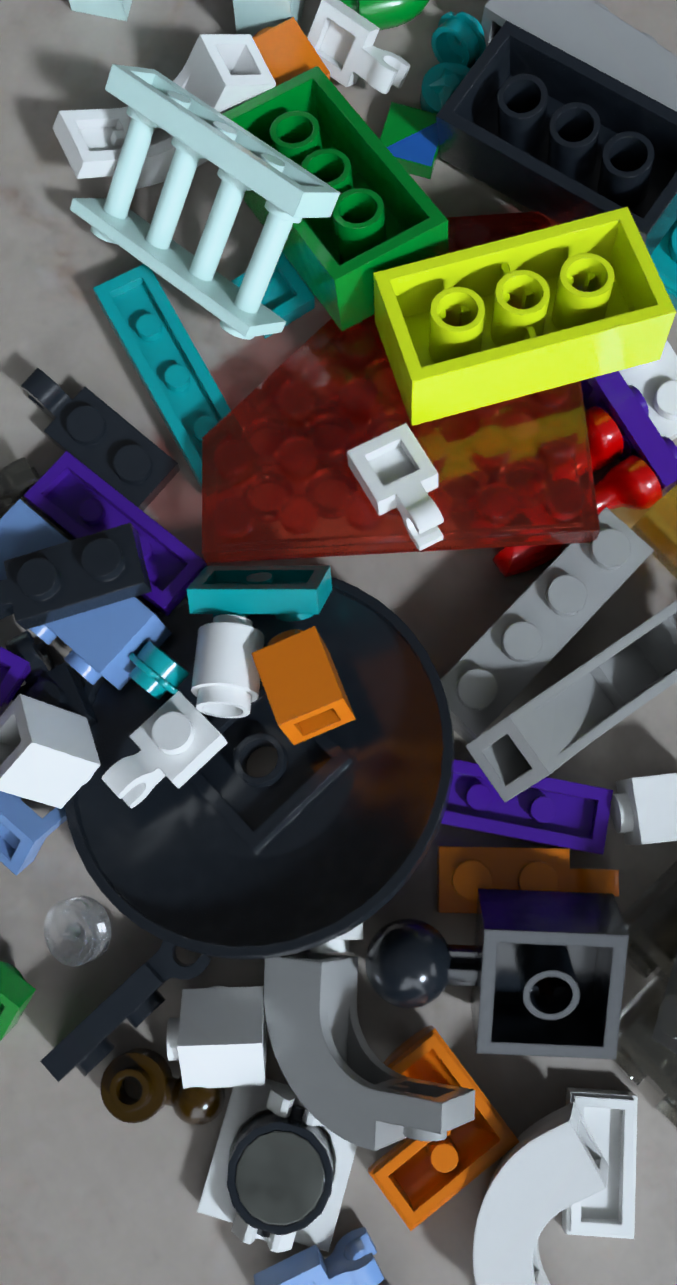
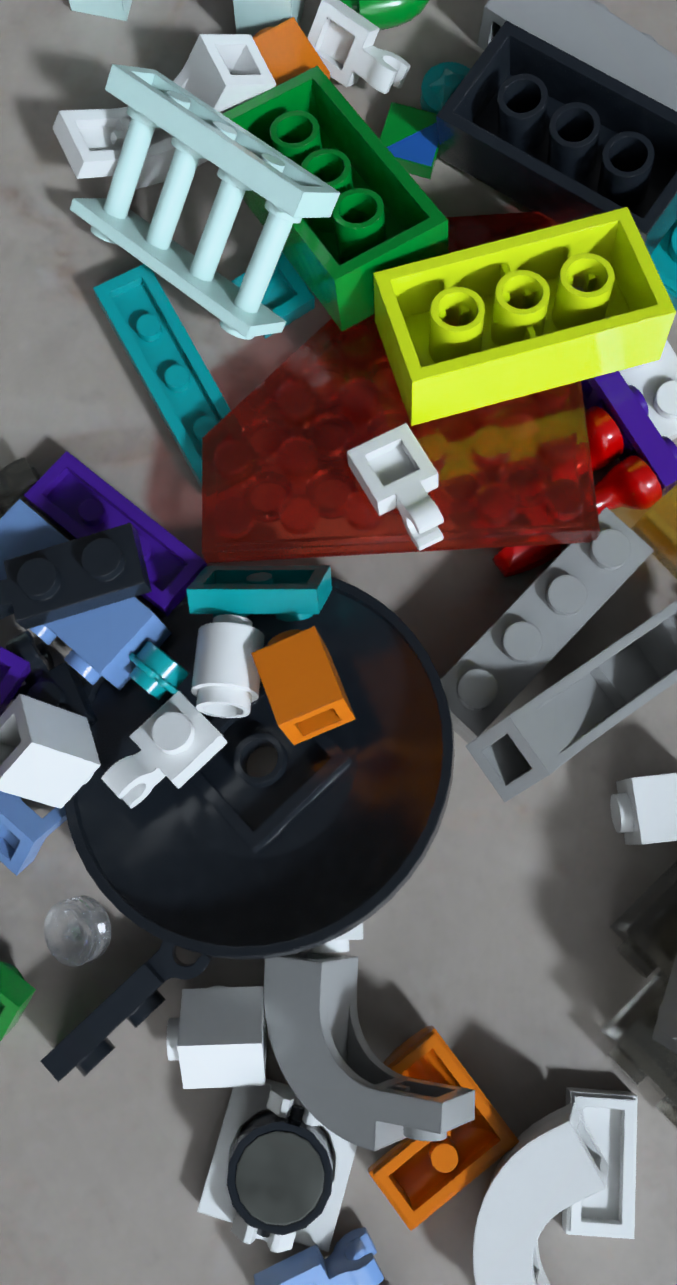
(102, 440): black plate -> none
(159, 1089): dark brown plate -> none
(458, 39): teal plate -> none
(537, 869): orange plate -> none
(539, 971): black brick -> none
(545, 813): dark purple plate -> none

